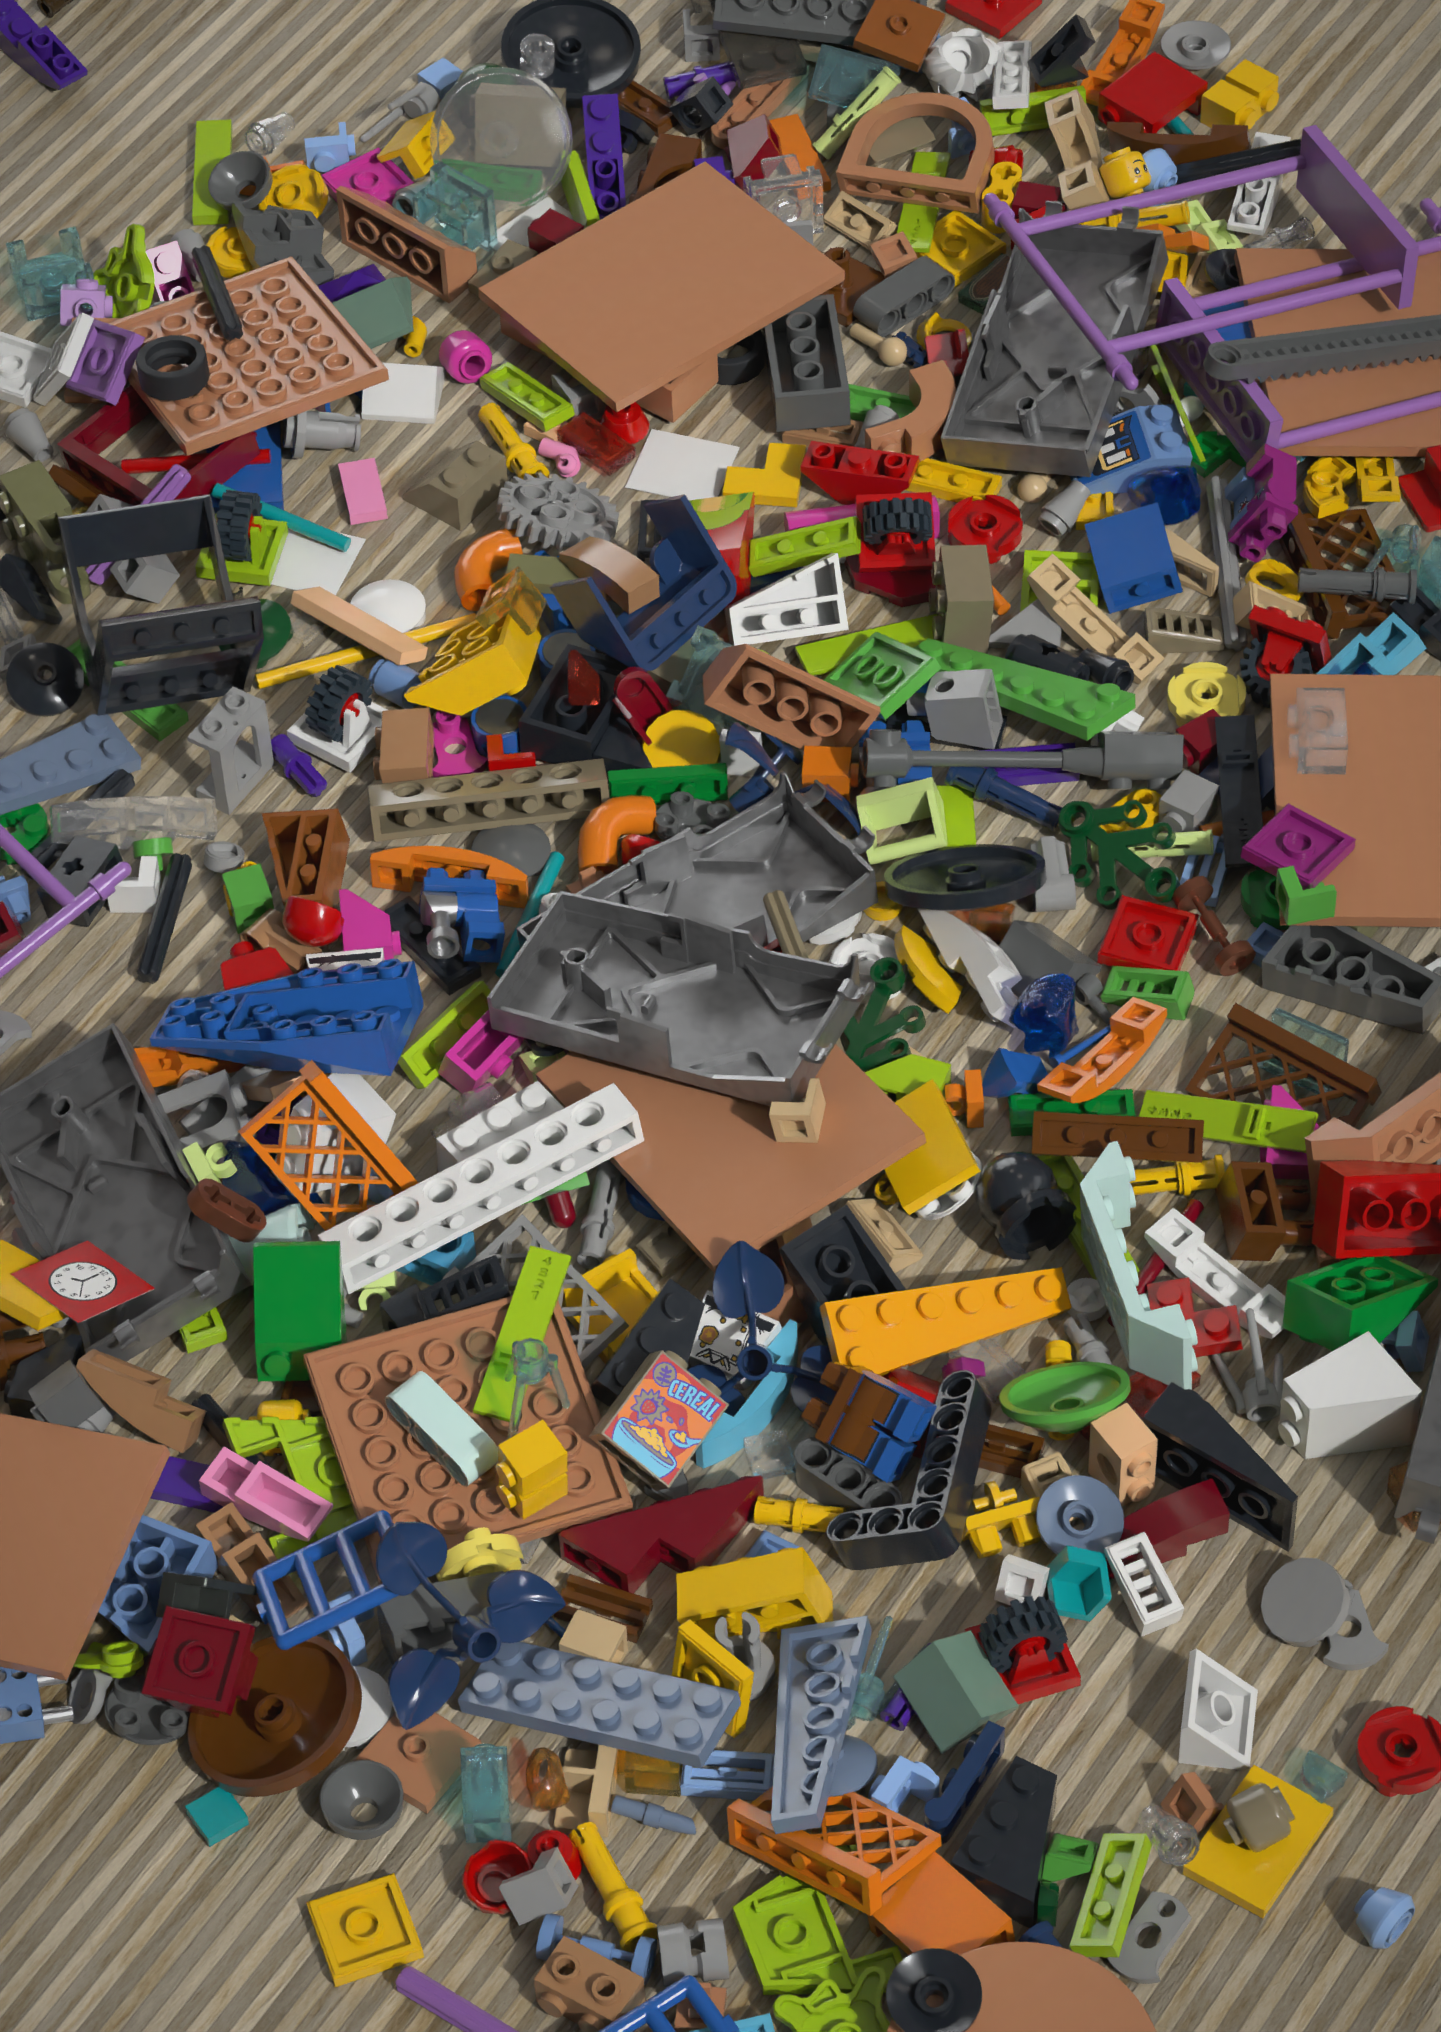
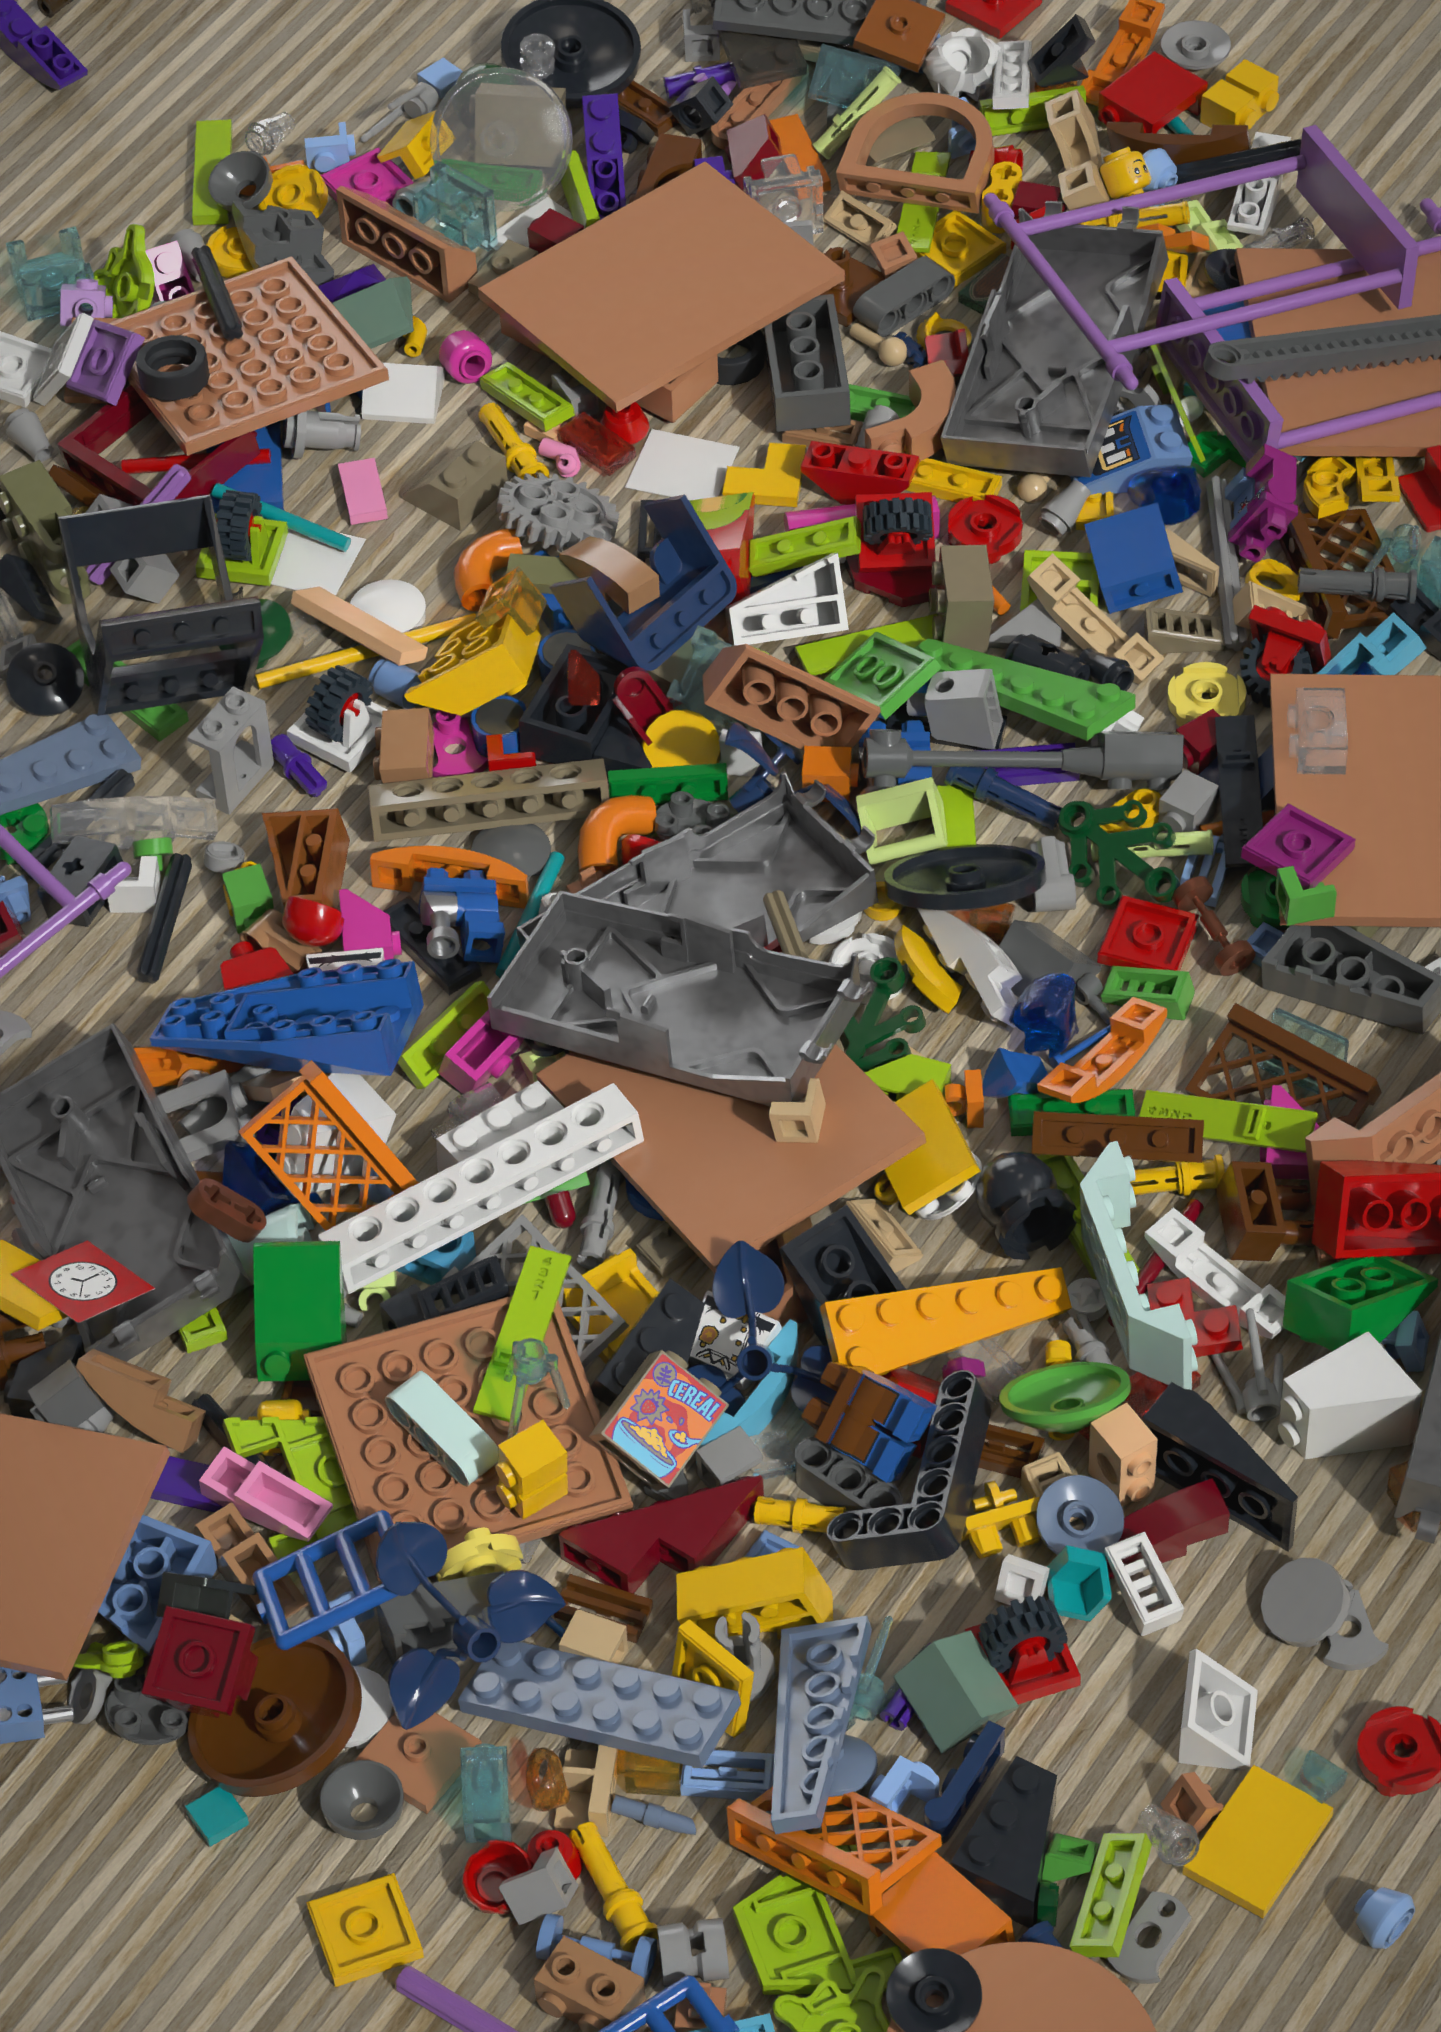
(206, 1164): yellowish green tile -> none
(726, 1458): none -> light grey panel
(1258, 1817): dark tan head -> none

